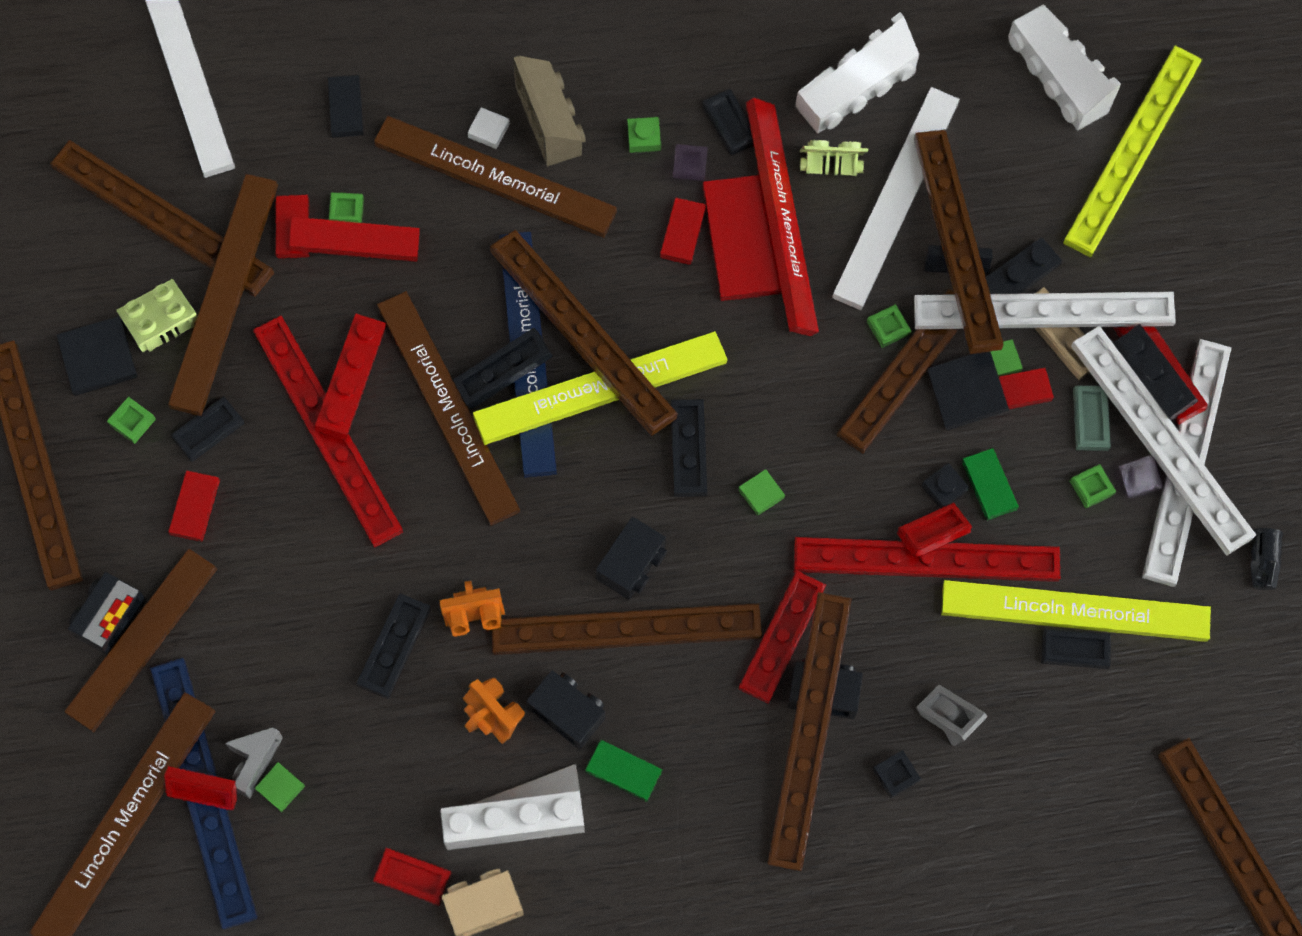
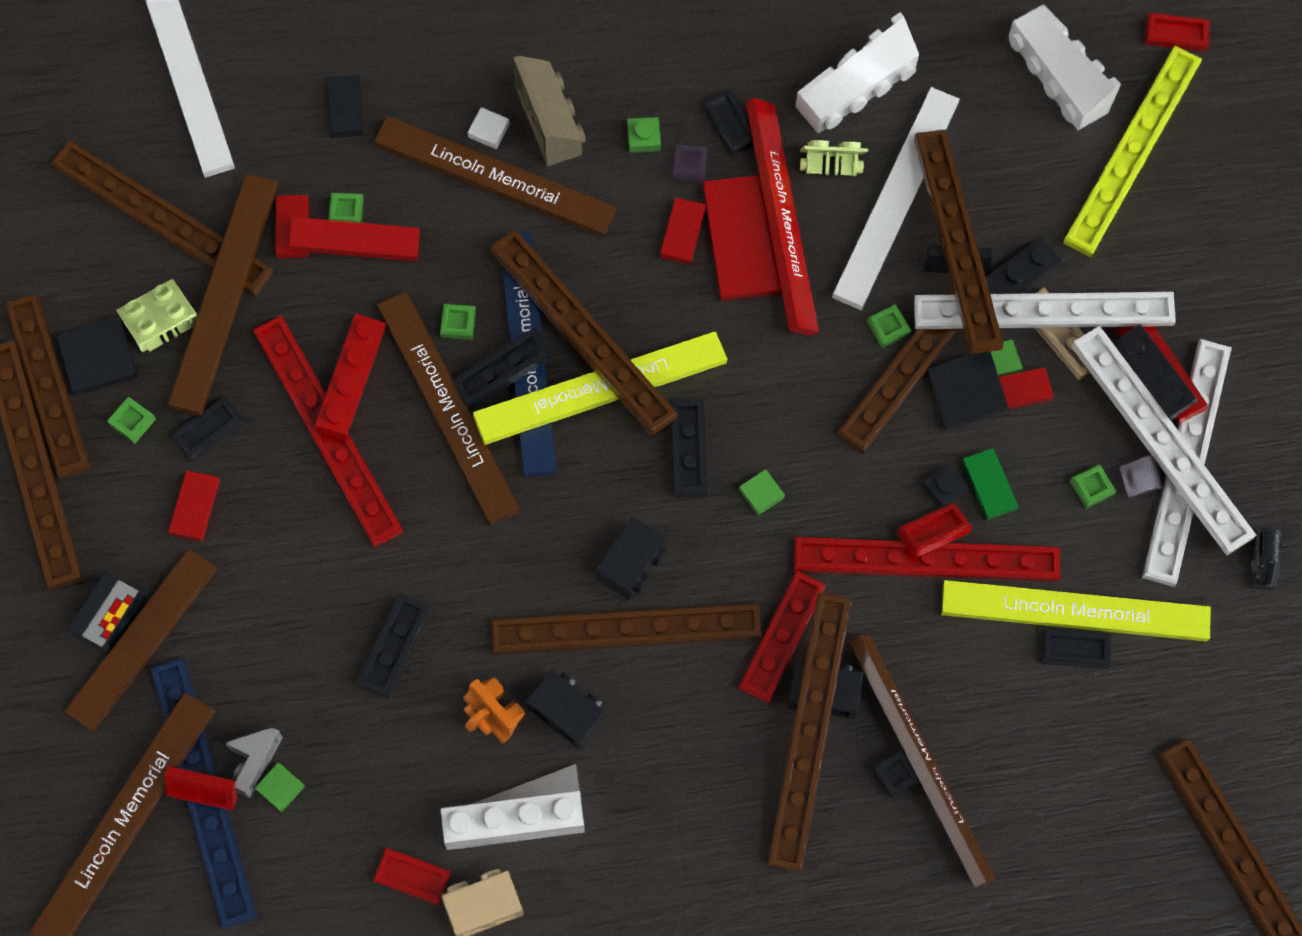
(48, 386): none -> reddish brown tile
(458, 321): none -> bright green tile
(472, 606): orange hips -> none
(623, 770): green tile -> none
(922, 761): none -> reddish brown tile
(951, 714): light grey slope -> none
(1091, 418): sand green tile -> none
(1177, 31): none -> red tile

